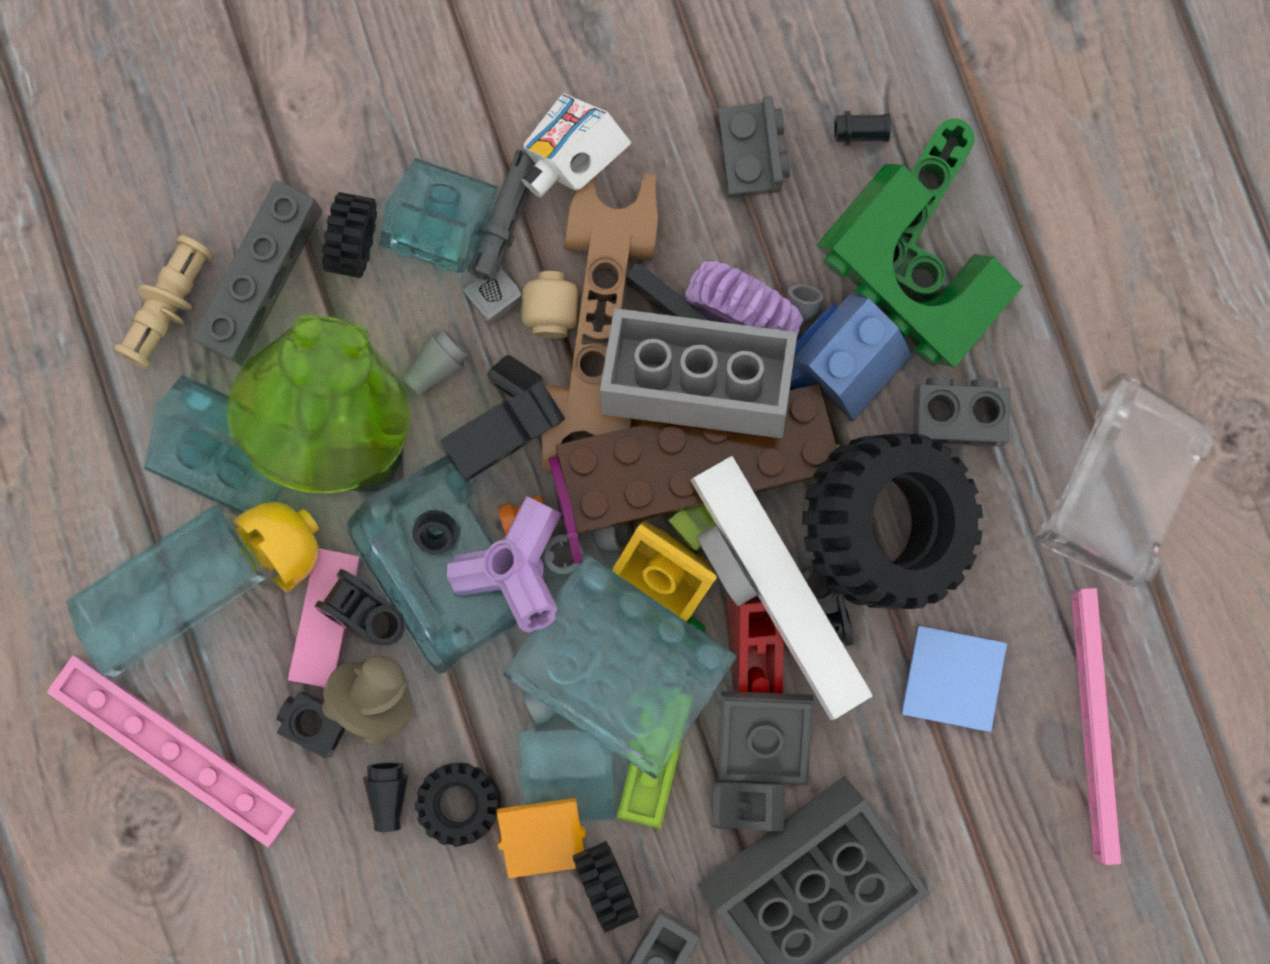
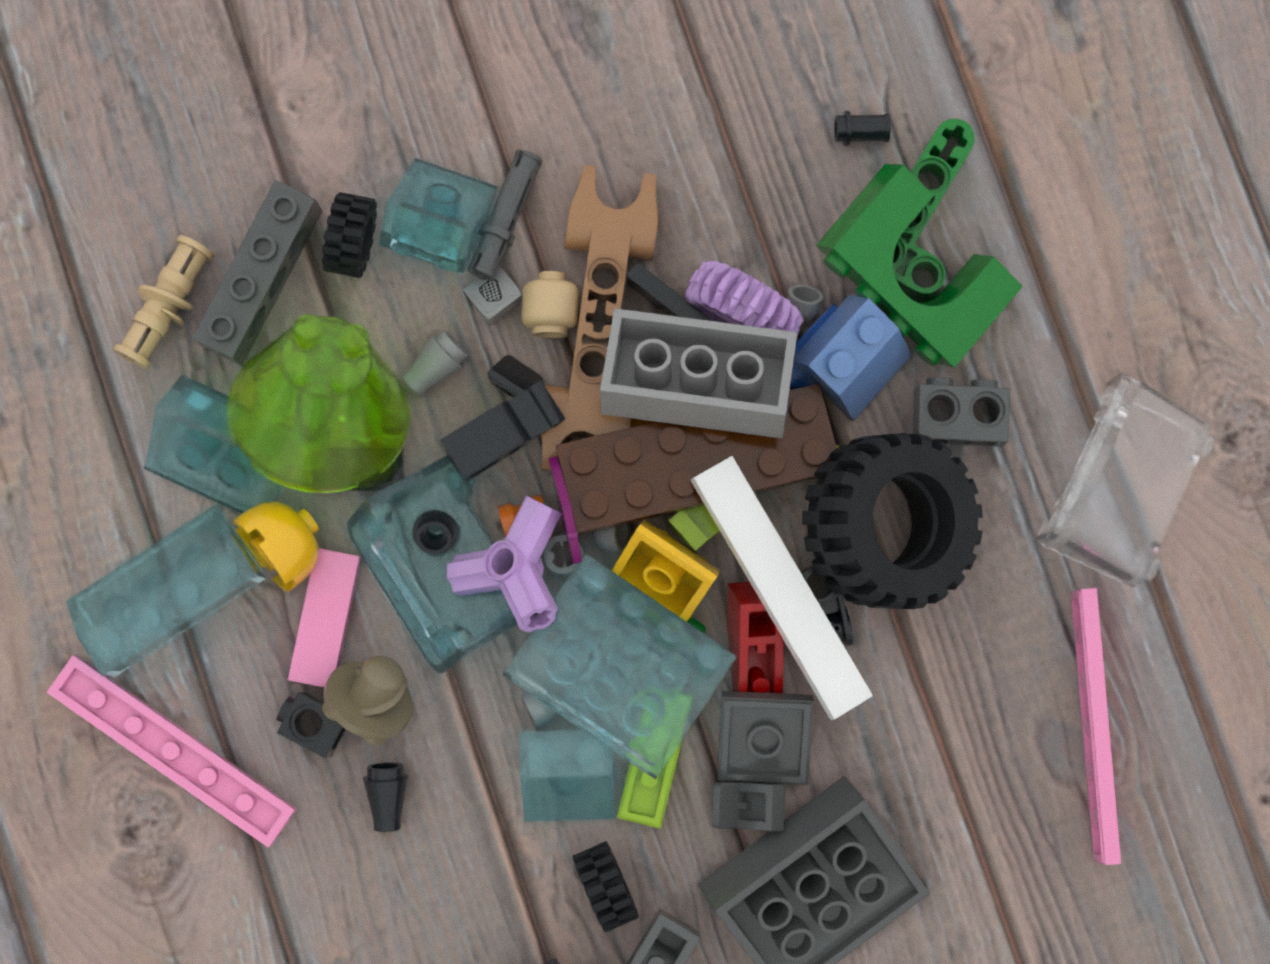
(355, 605): black piece -> none
(430, 811): black tyre -> none
(540, 837): light orange piece -> none
(571, 145): white torso -> none
(726, 565): light grey beam -> none
(752, 148): dark grey bracket -> none
(953, 678): light blue tile -> none

